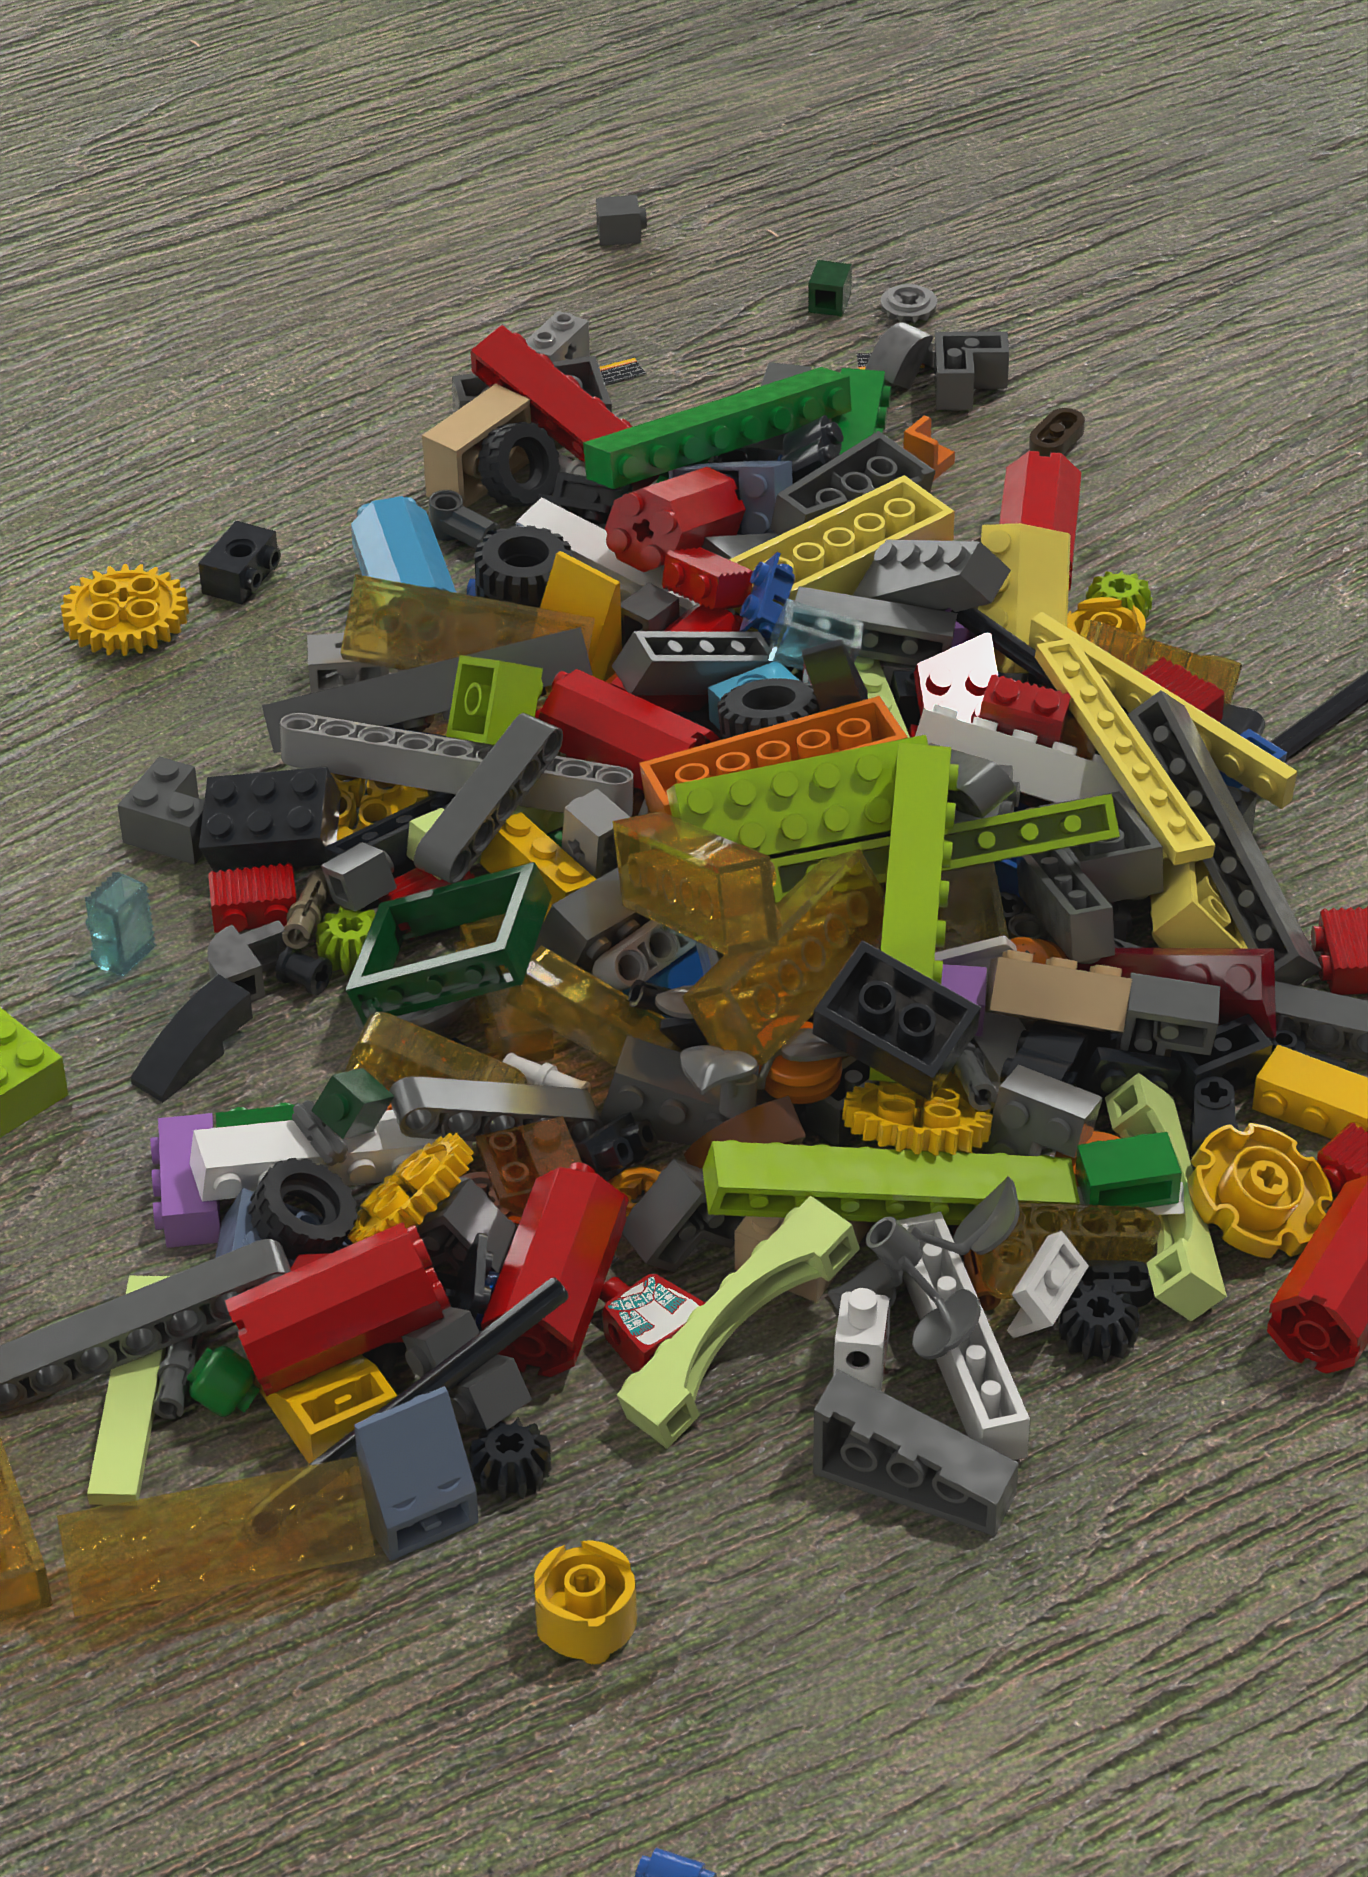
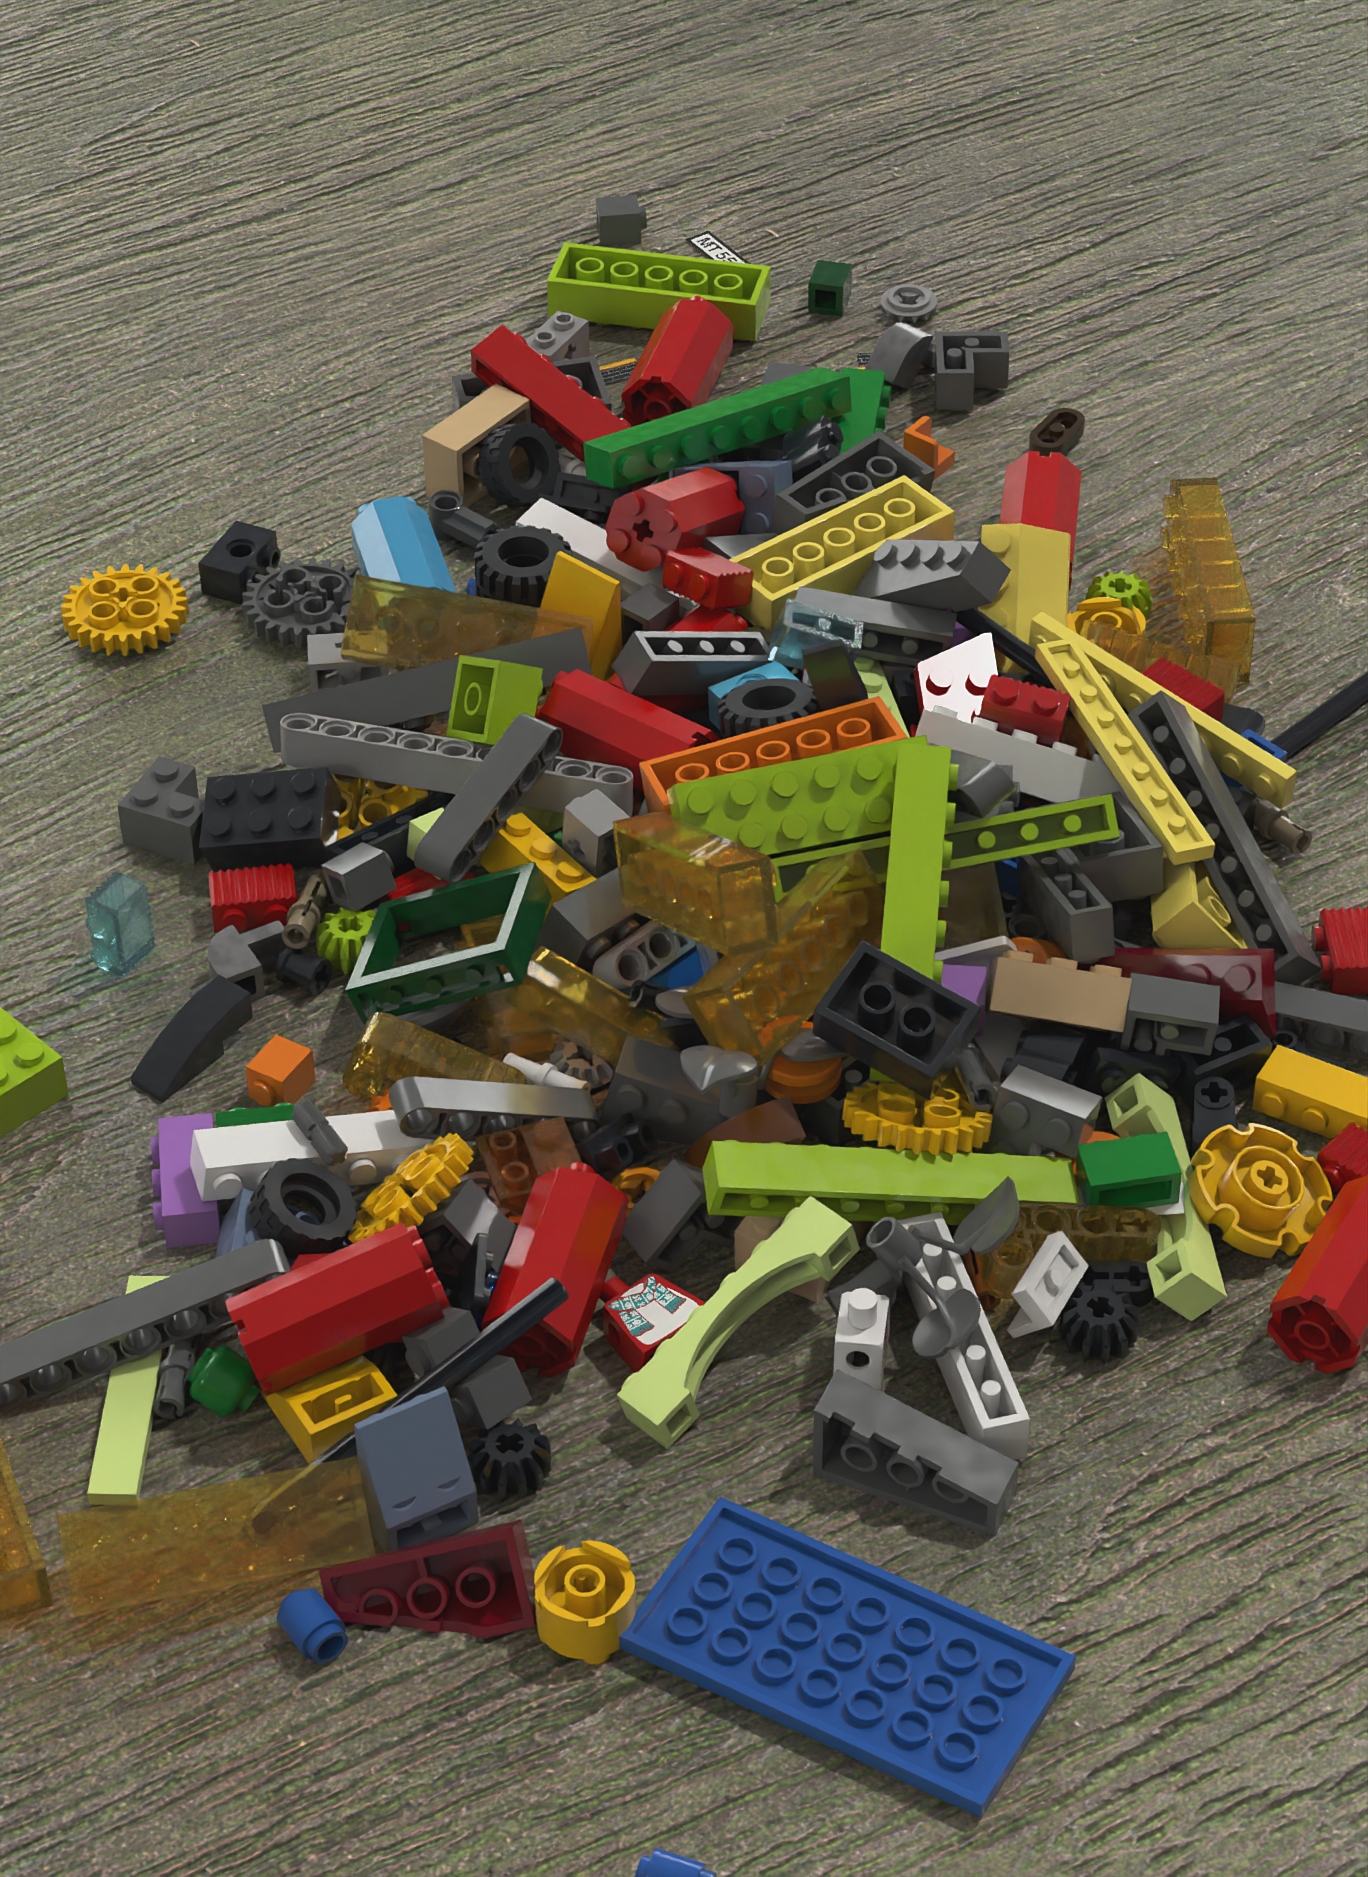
(280, 1072): none -> orange brick
(303, 601): none -> dark grey gear
(312, 1625): none -> blue brick
(352, 1103): dark green brick -> none
(452, 1584): none -> dark red wedge
(567, 1062): none -> light grey gear
(640, 286): none -> lime brick
(679, 362): none -> red brick
(714, 248): none -> sticker
(770, 583): blue hinge -> none
(849, 1655): none -> blue plate
(1207, 572): none -> clear yellow brick
(1276, 825): none -> dark tan pin

